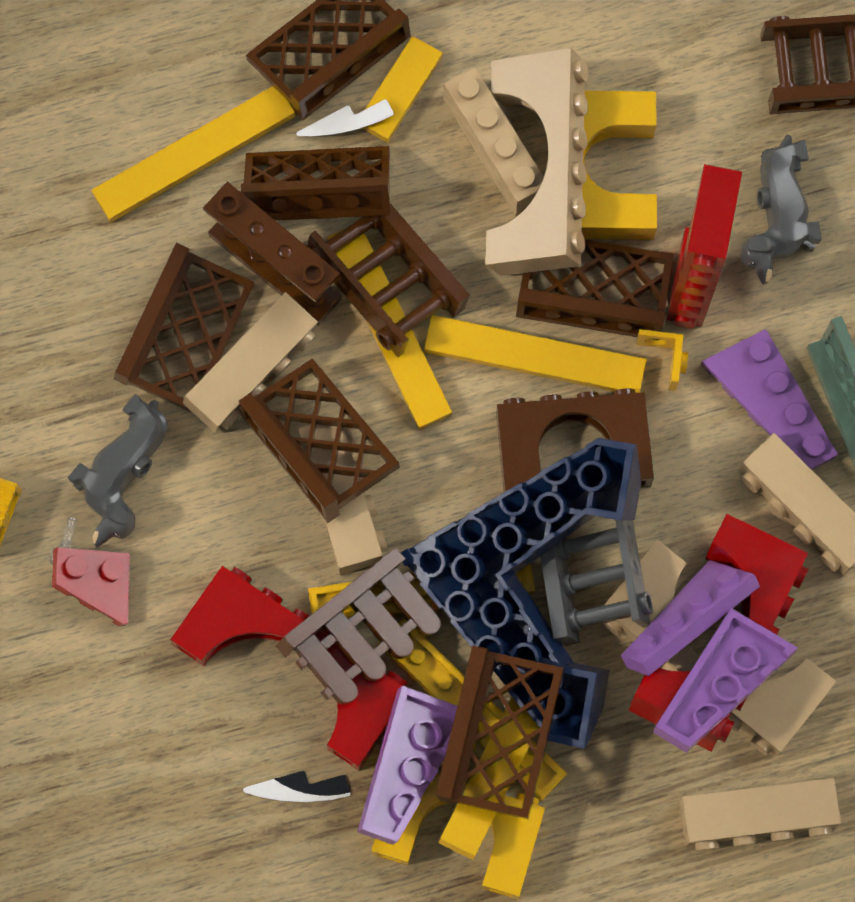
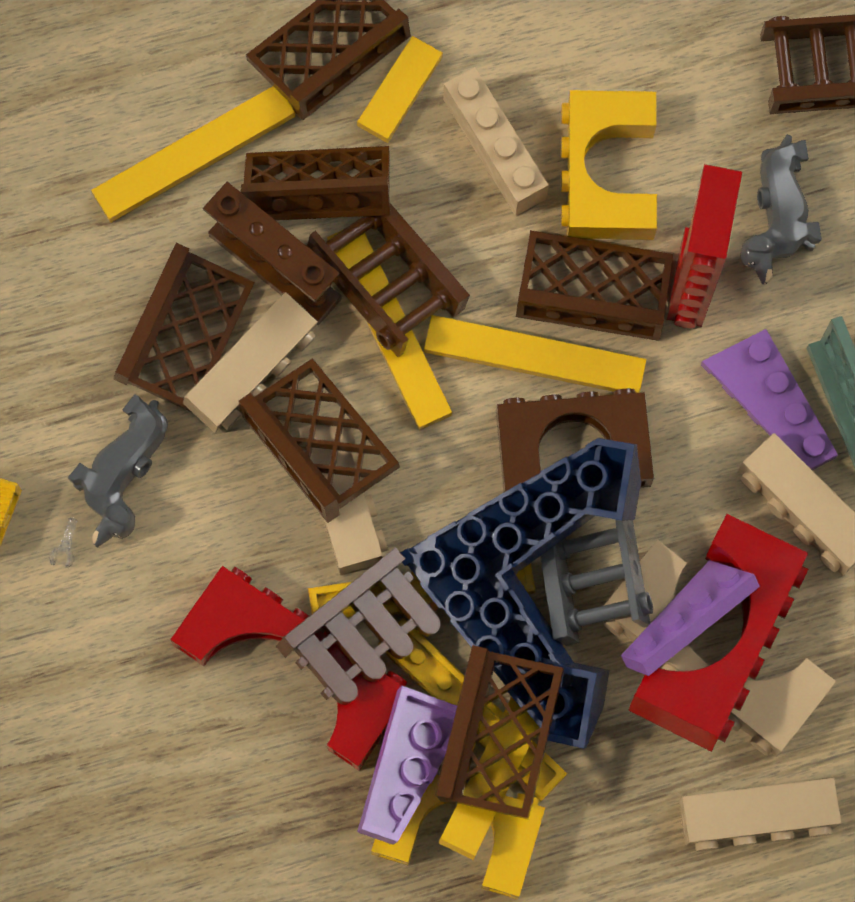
(95, 579): wing -> none
(297, 789): sticker -> none
(345, 120): white sticker -> none
(551, 226): tan arch -> none
(671, 341): yellow bracket -> none
(725, 674): medium lavender wing -> none

